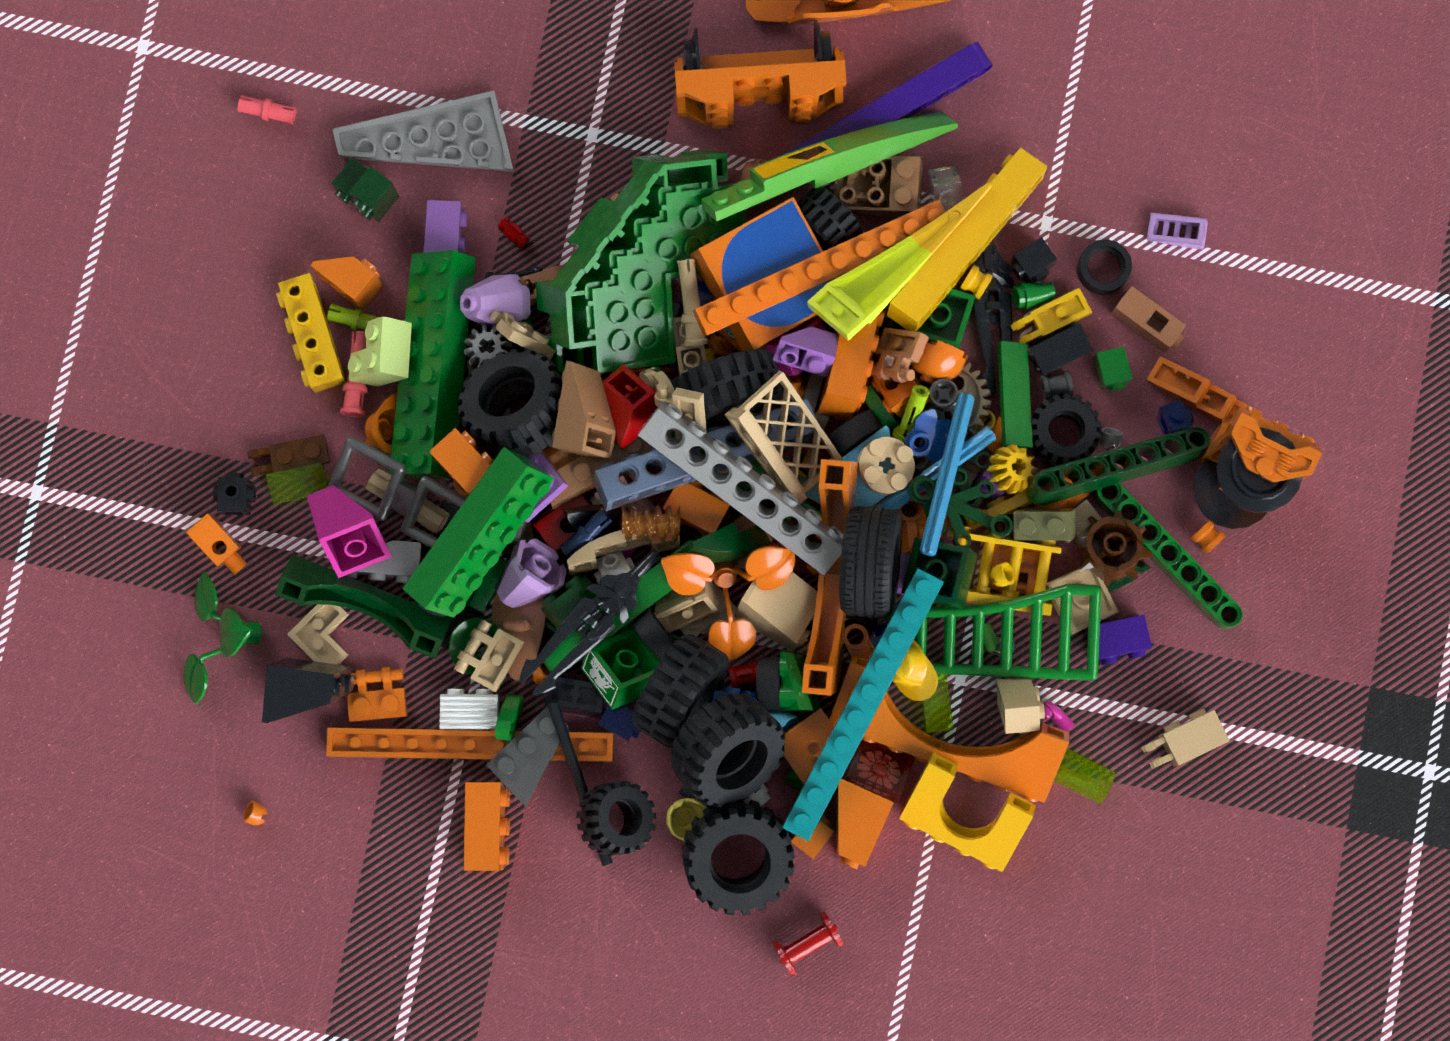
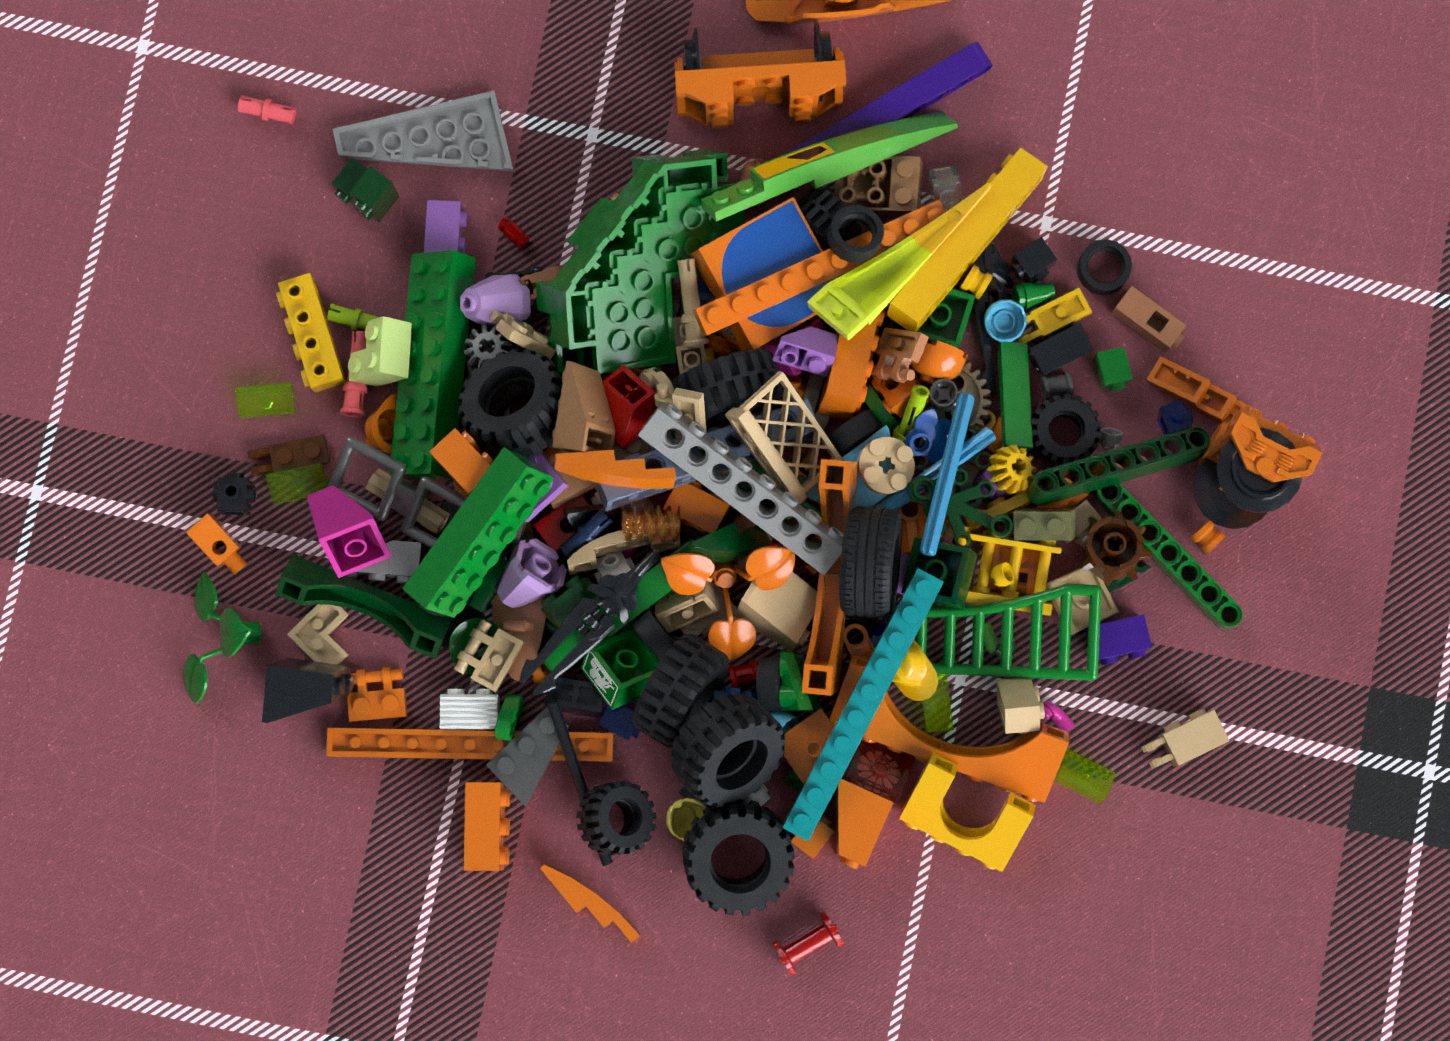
(253, 813): orange hinge -> none
(265, 400): none -> clear neon green slope
(350, 278): orange slope -> none
(580, 895): none -> orange slope
(603, 469): none -> orange slope
(860, 214): none -> black tyre
(1005, 320): none -> medium azure hair
(1190, 222): lavender slope -> none

